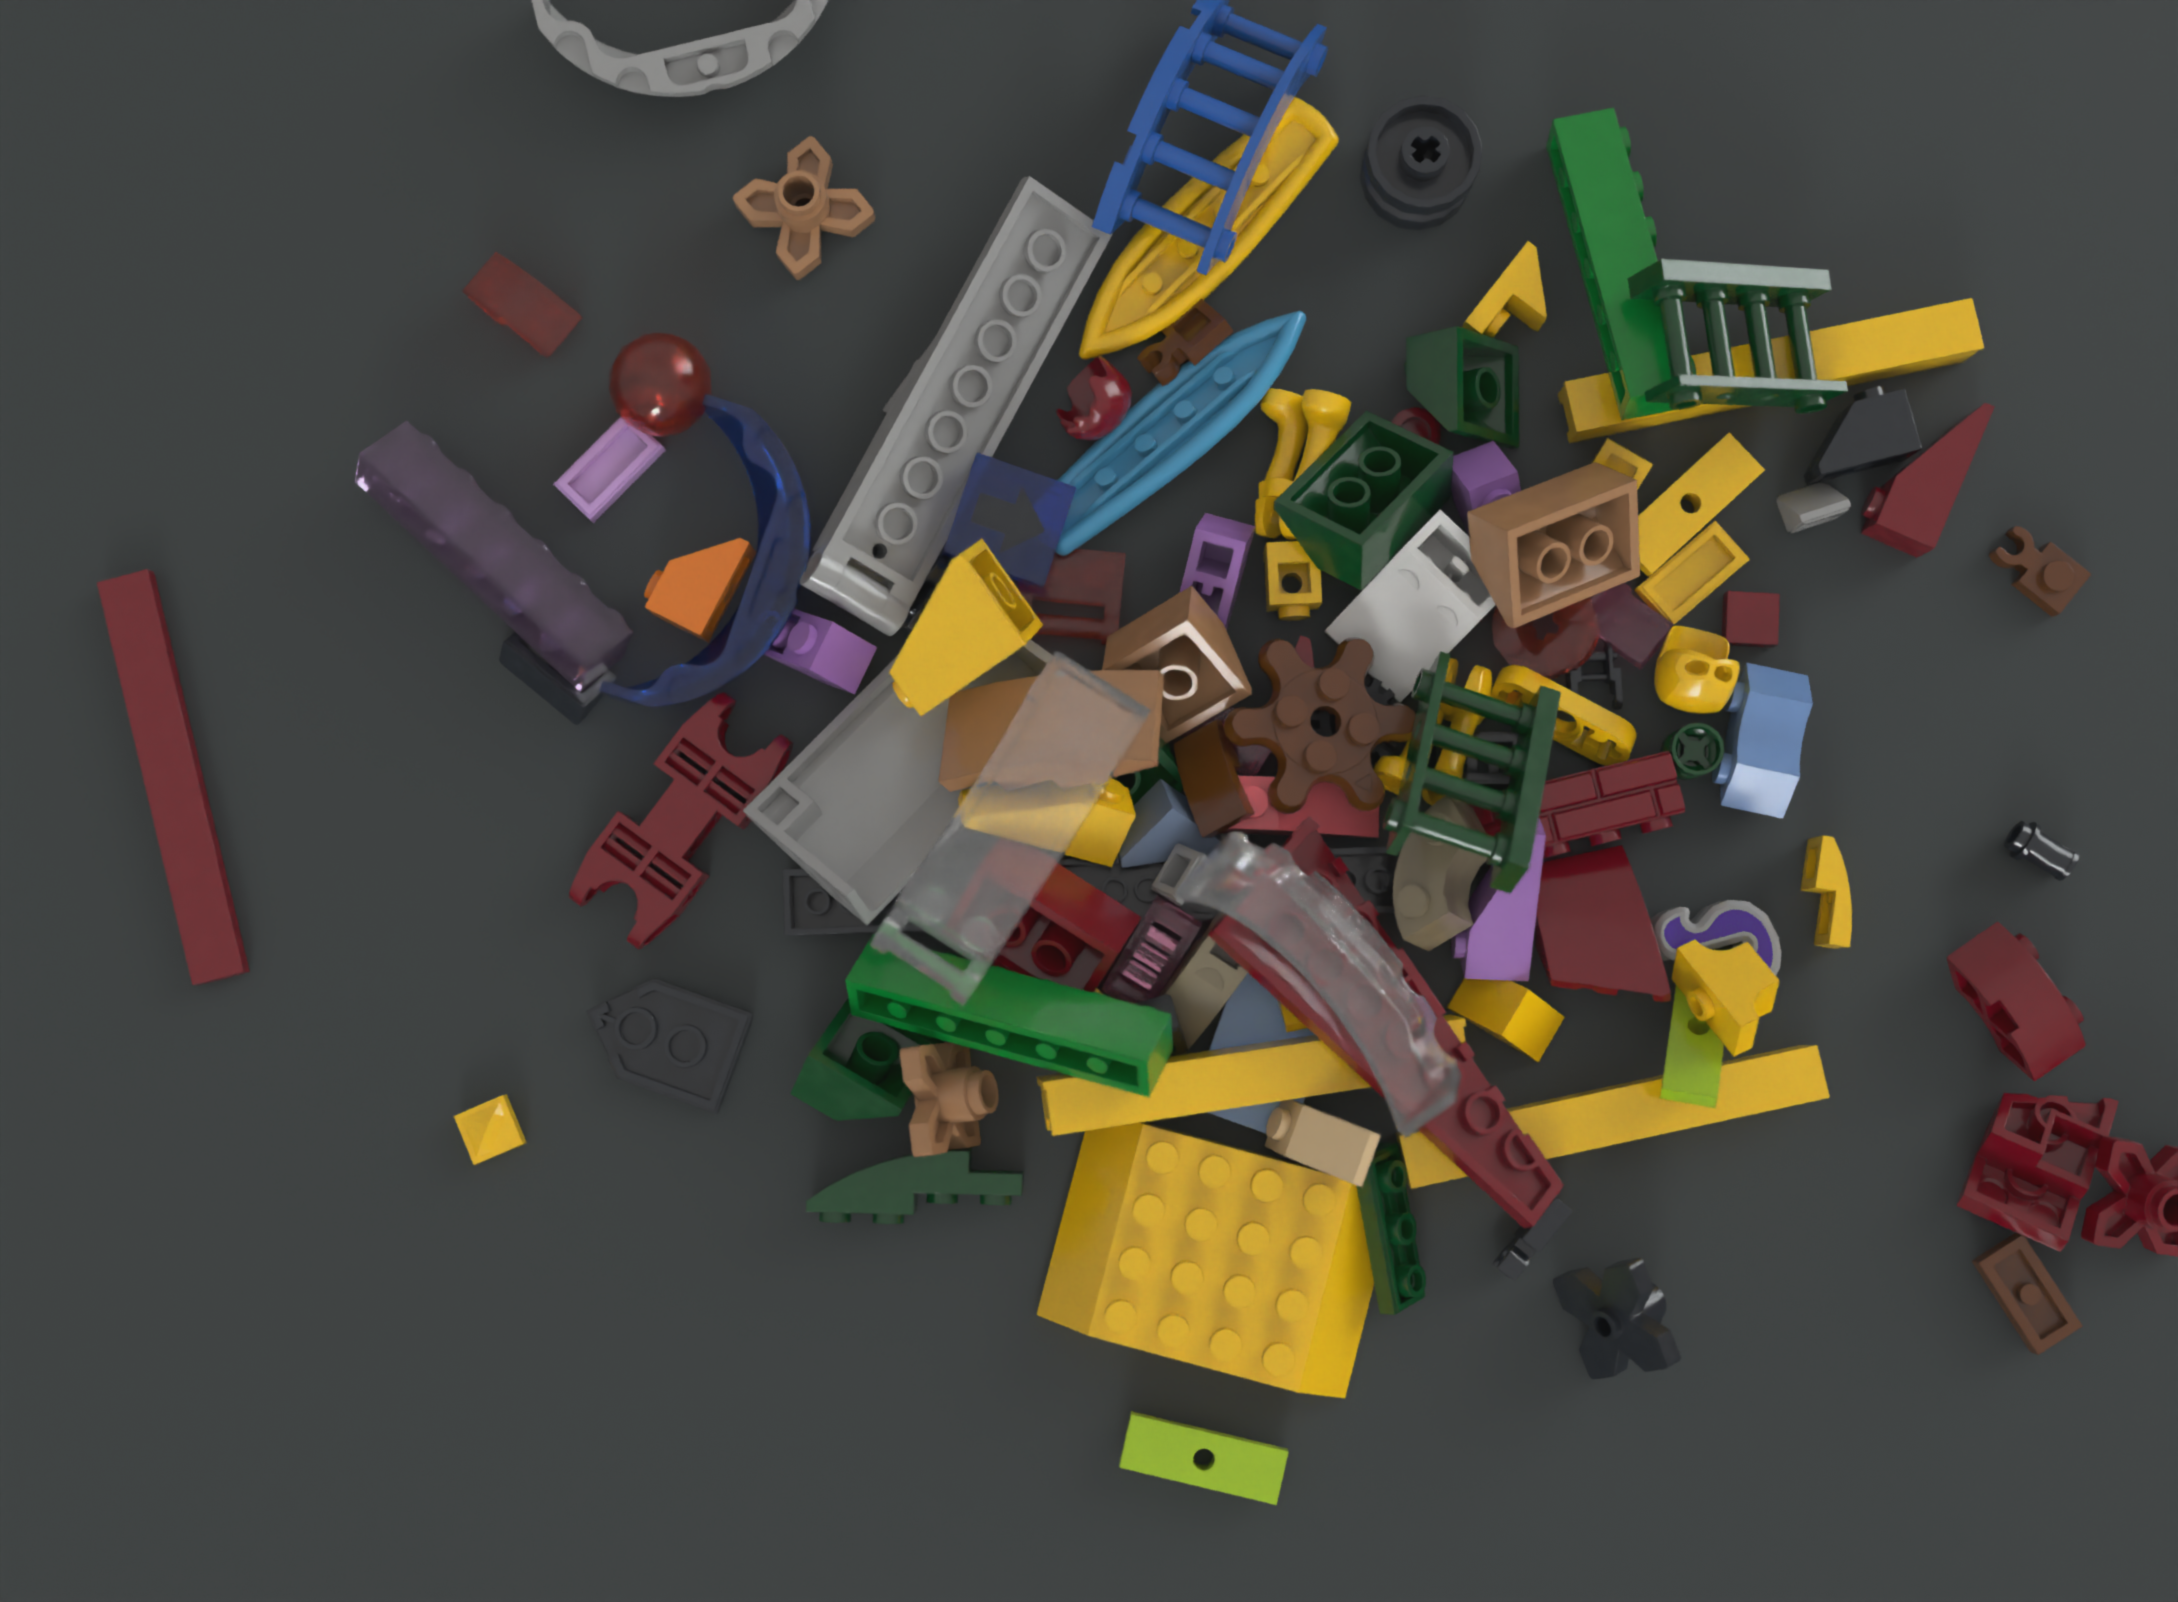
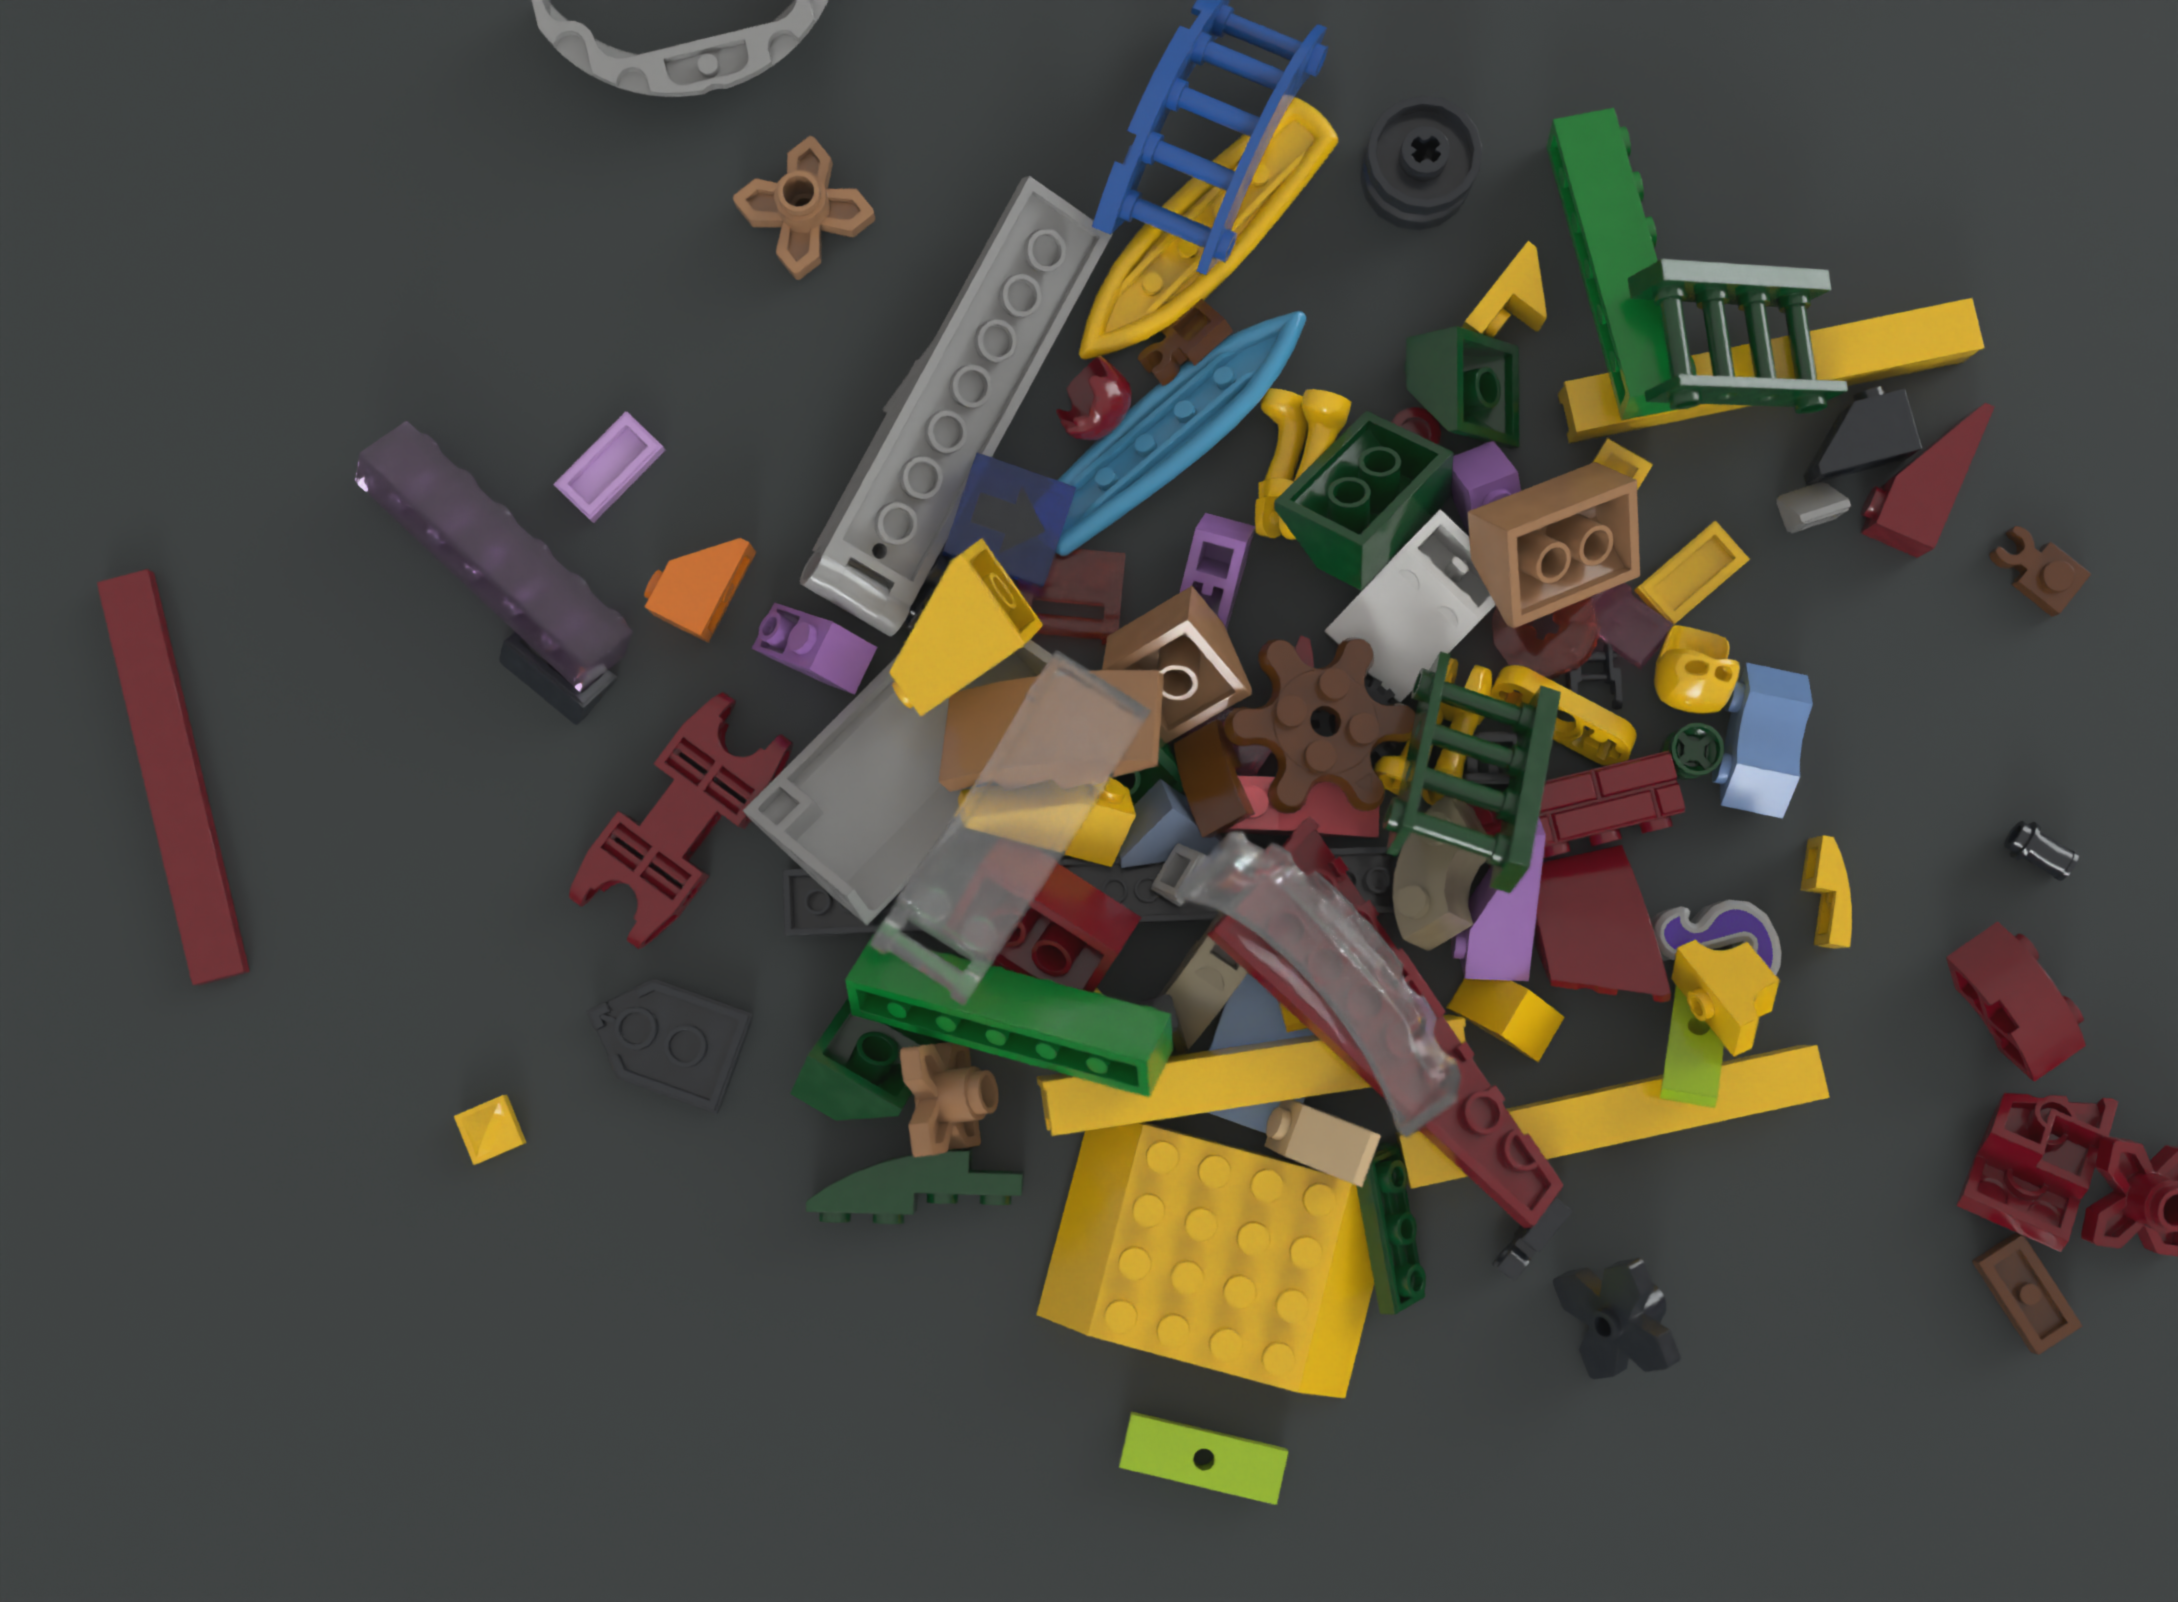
(522, 304): clear red slope -> none
(660, 384): clear red helmet -> none
(774, 579): clear blue windscreen -> none
(1133, 981): clear pink slope -> none
(1287, 560): yellow brick -> none
(1708, 486): yellow tile -> none
(1751, 618): dark red tile -> none

